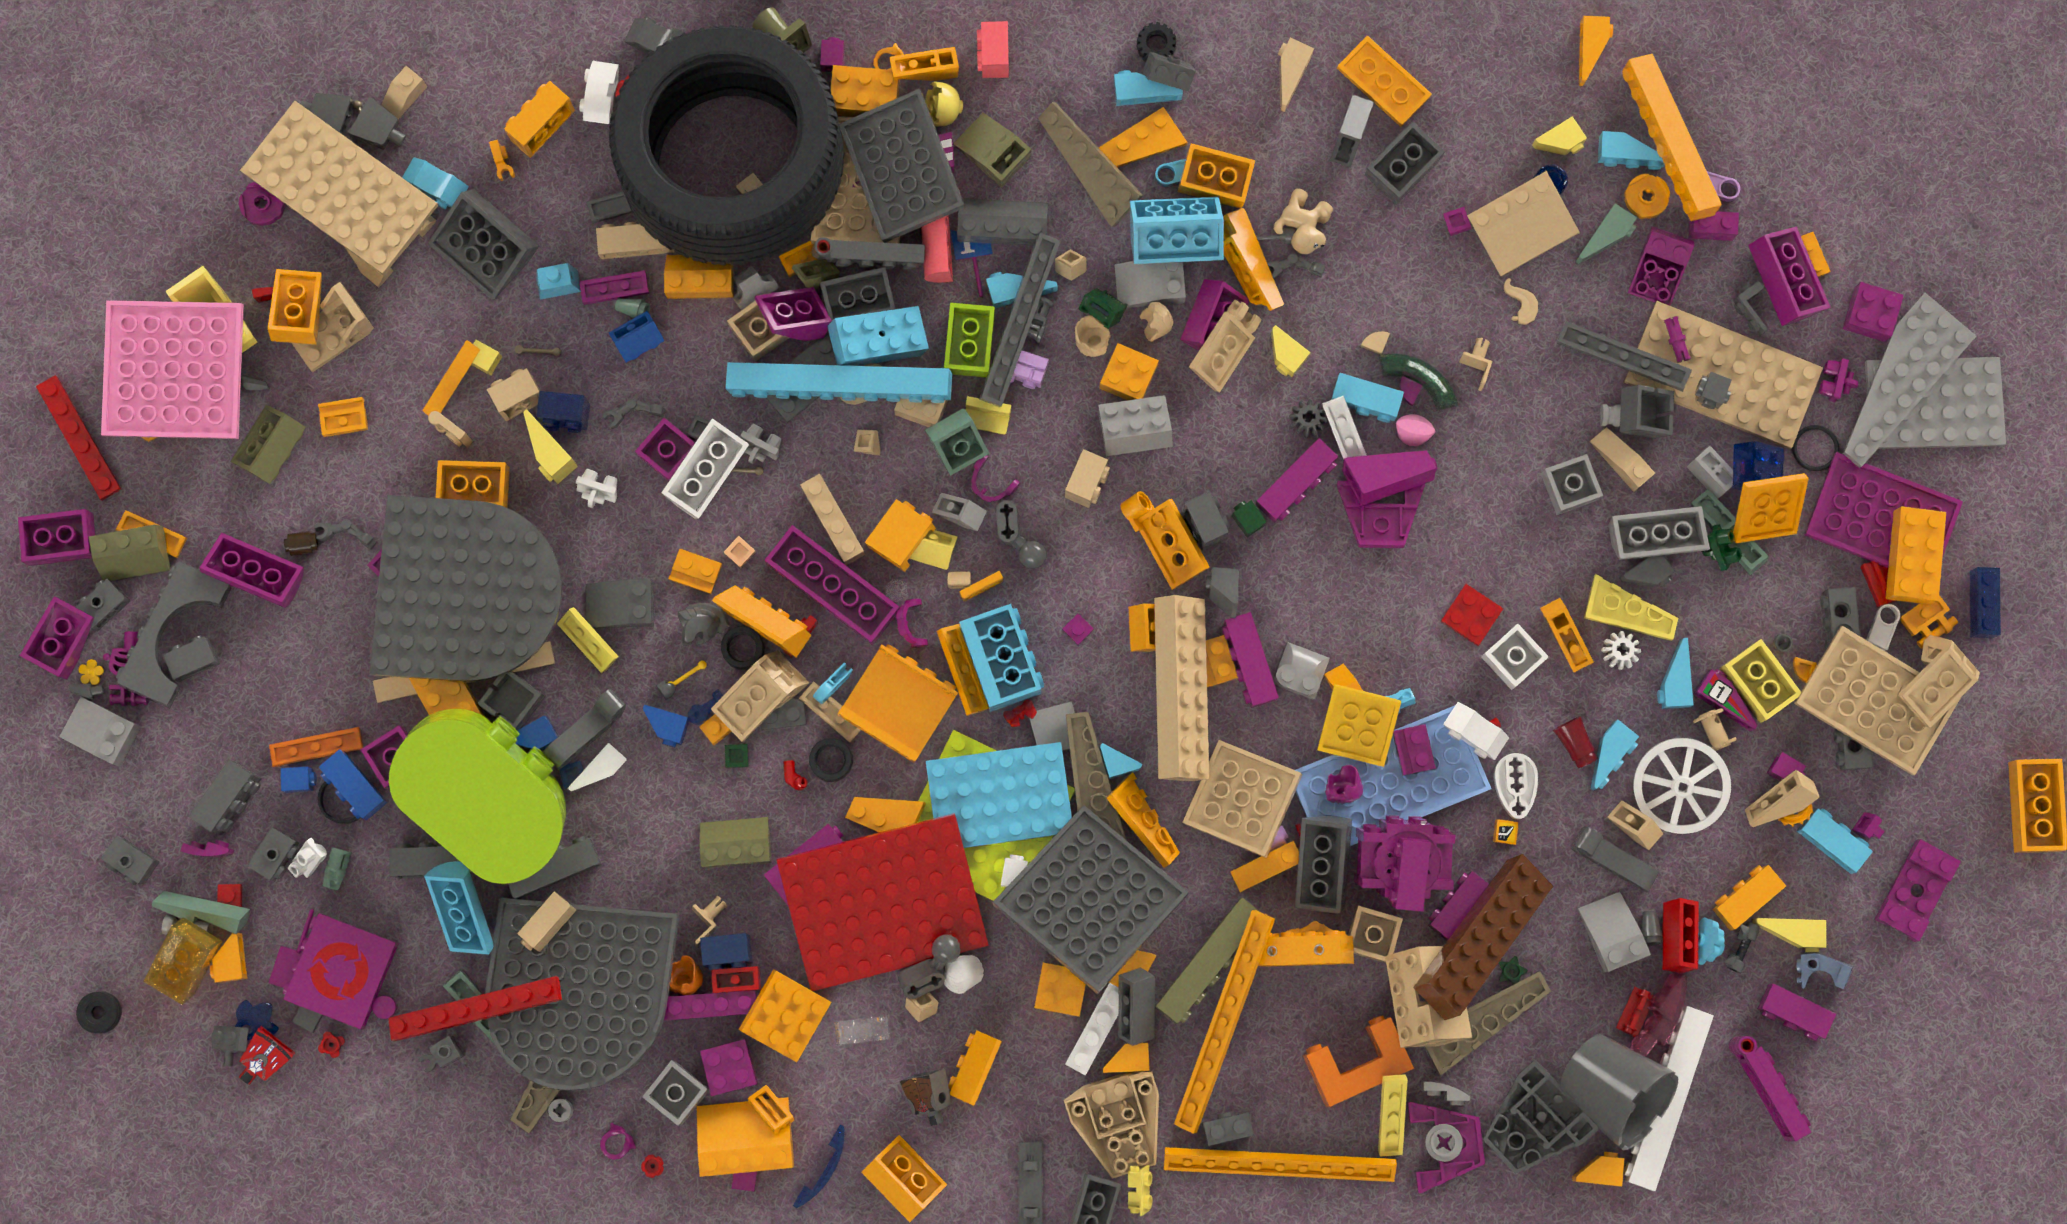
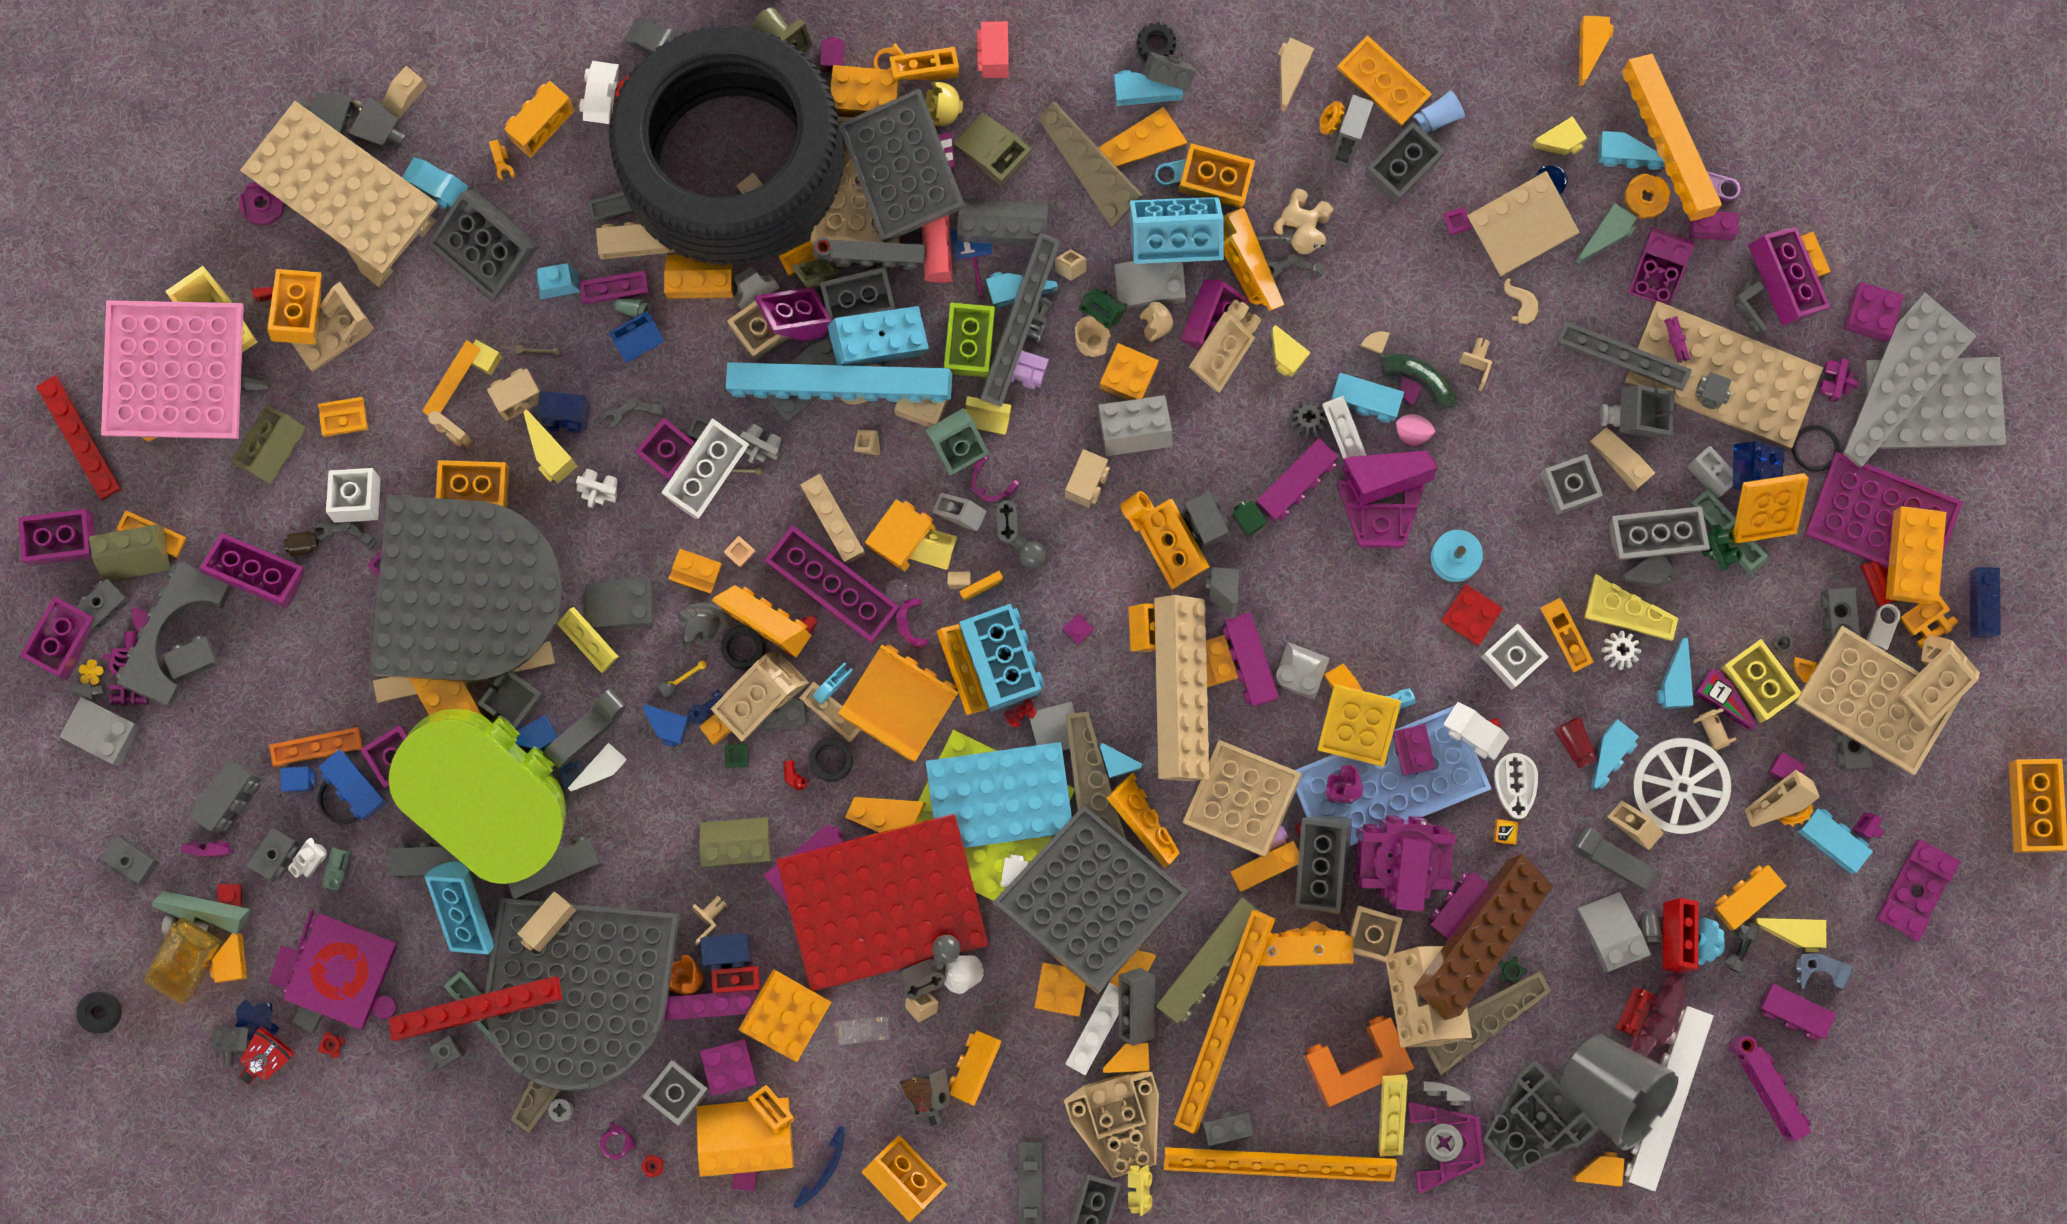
(139, 618): none -> magenta tile
(353, 495): none -> white brick
(1331, 118): none -> light orange gear
(1440, 113): none -> light blue plant
(1456, 556): none -> medium azure wheel

